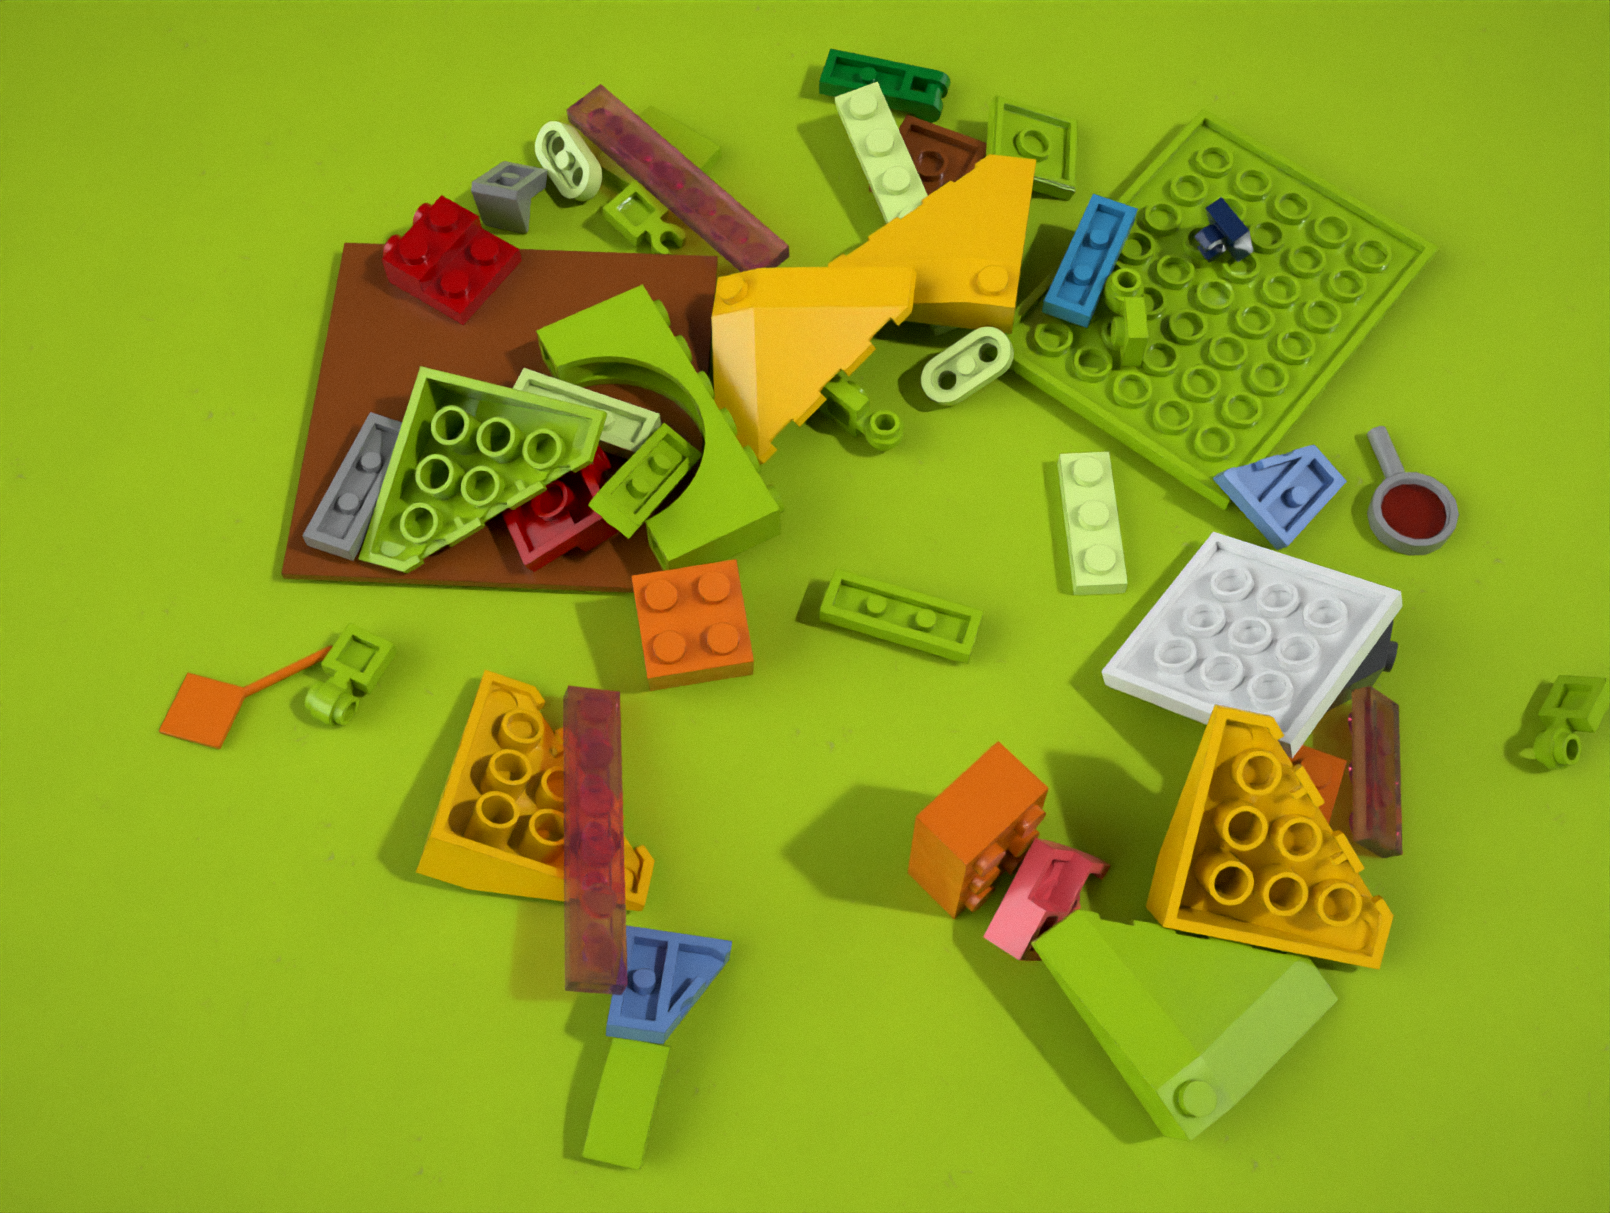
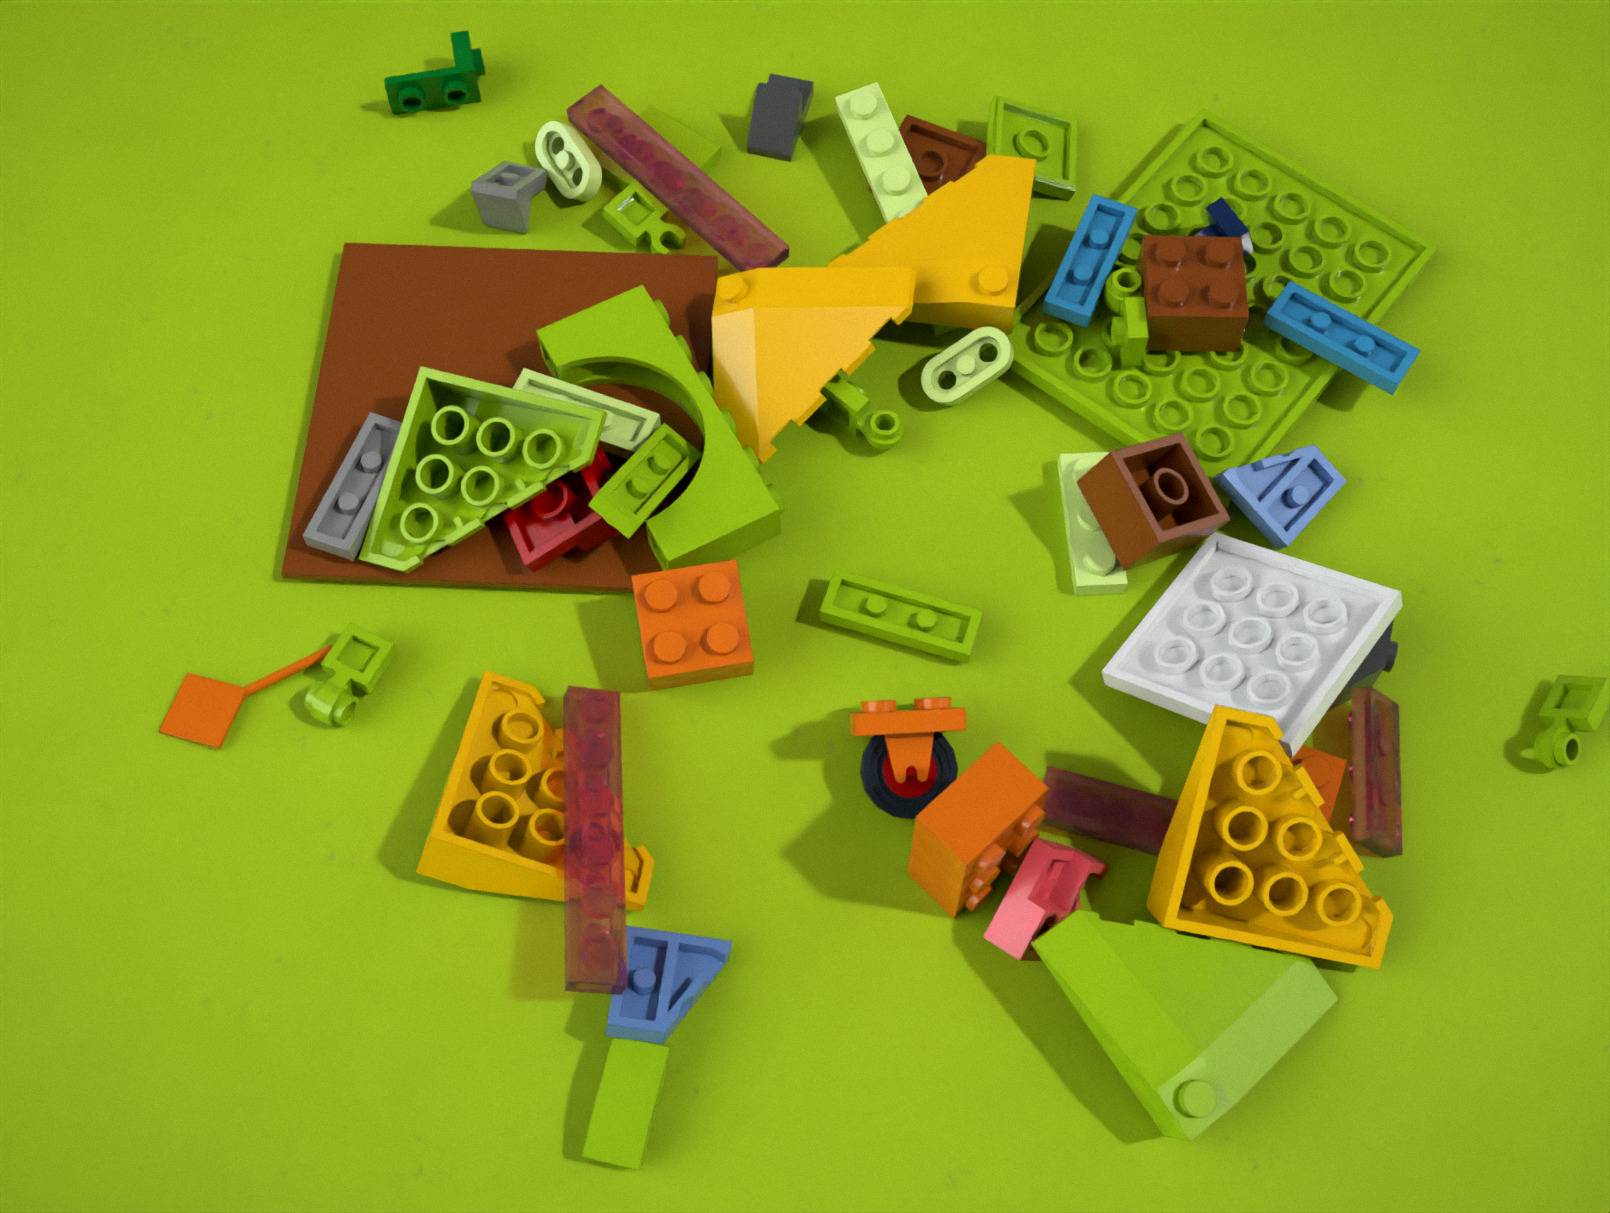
(442, 86): none -> green bracket
(449, 259): red plate -> none
(779, 116): none -> dark grey slope
(851, 71): green plate -> none
(908, 755): none -> plate
(1106, 811): none -> plate
(1152, 500): none -> dark orange brick
(1193, 292): none -> dark orange brick
(1341, 337): none -> dark azure plate
(1408, 508): piece -> none

